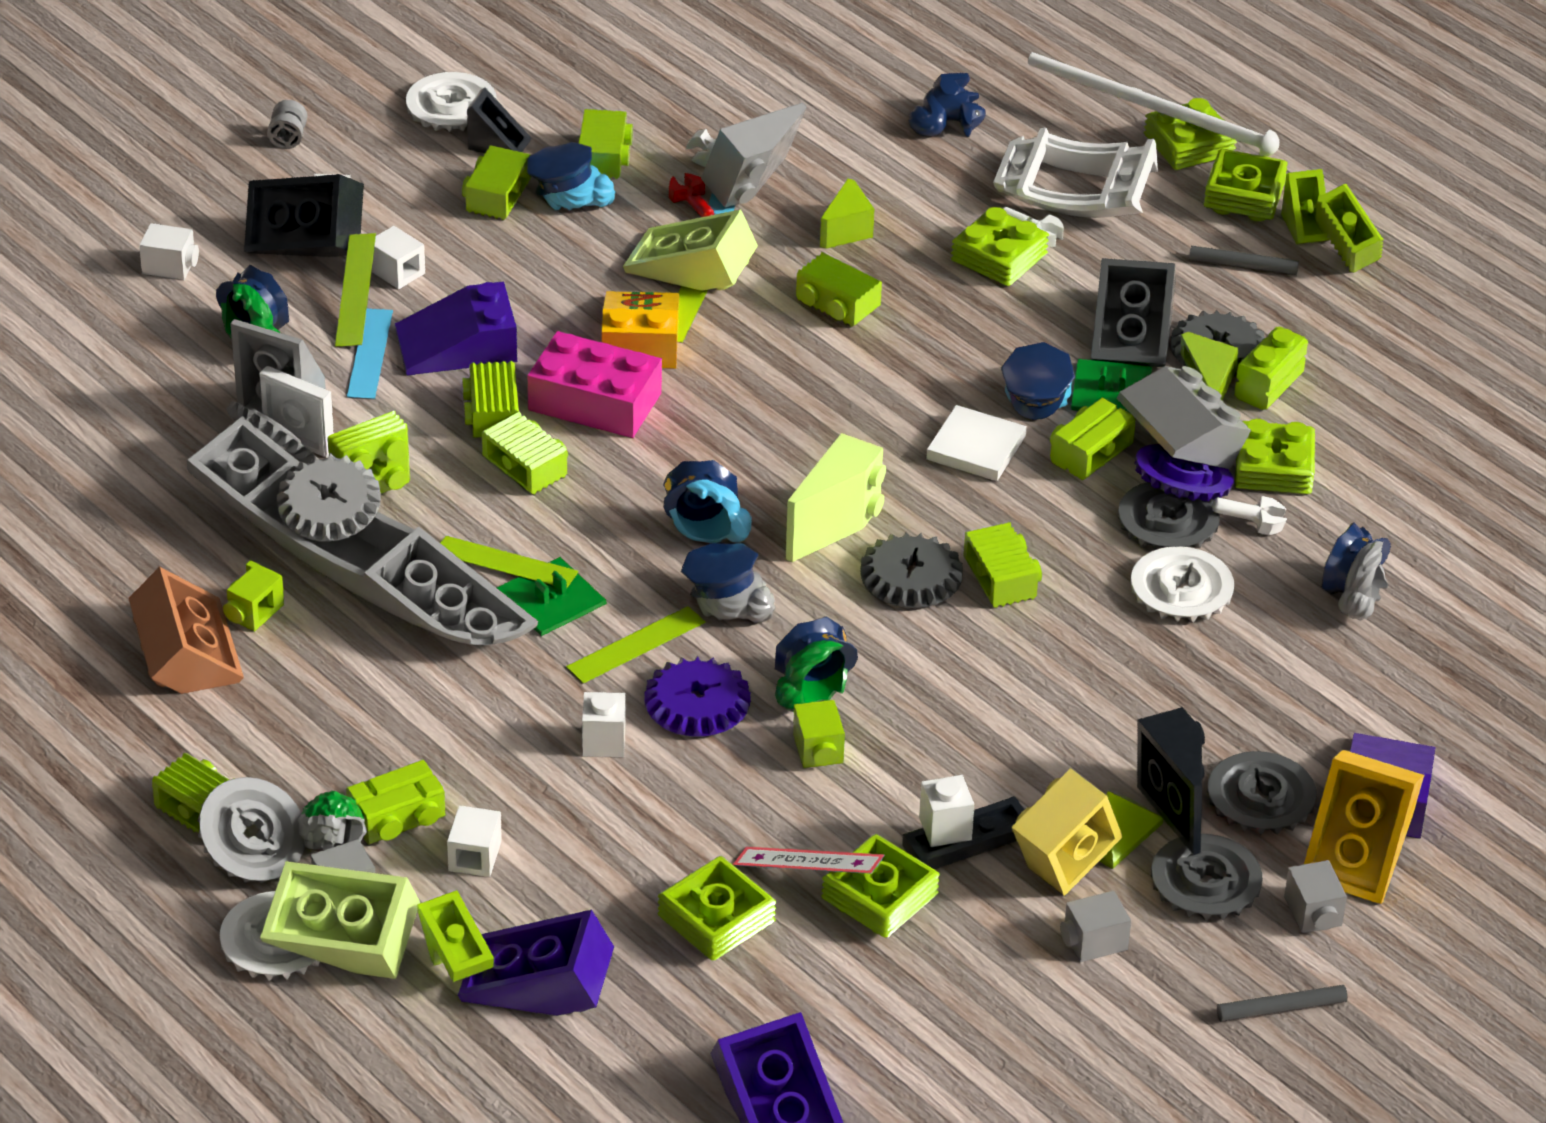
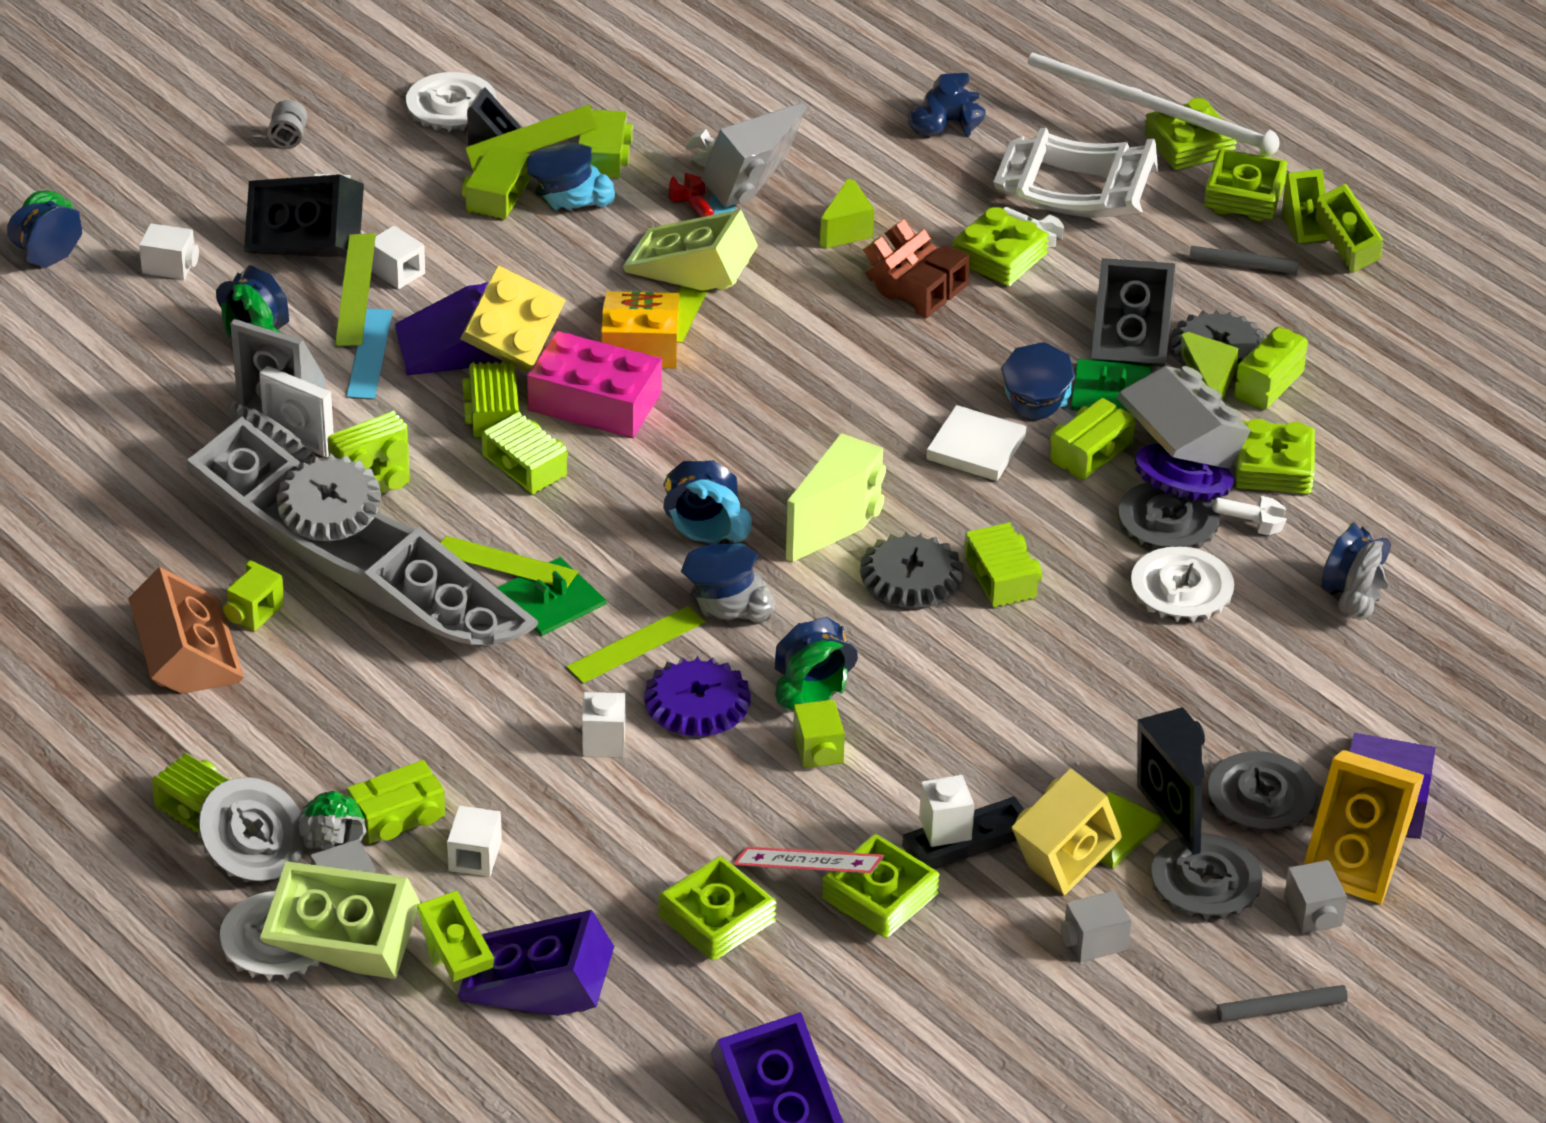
(45, 228): none -> dark blue piece
(513, 319): none -> light yellow brick
(539, 134): none -> lime sticker
(838, 289): lime brick -> none
(916, 269): none -> copper hips

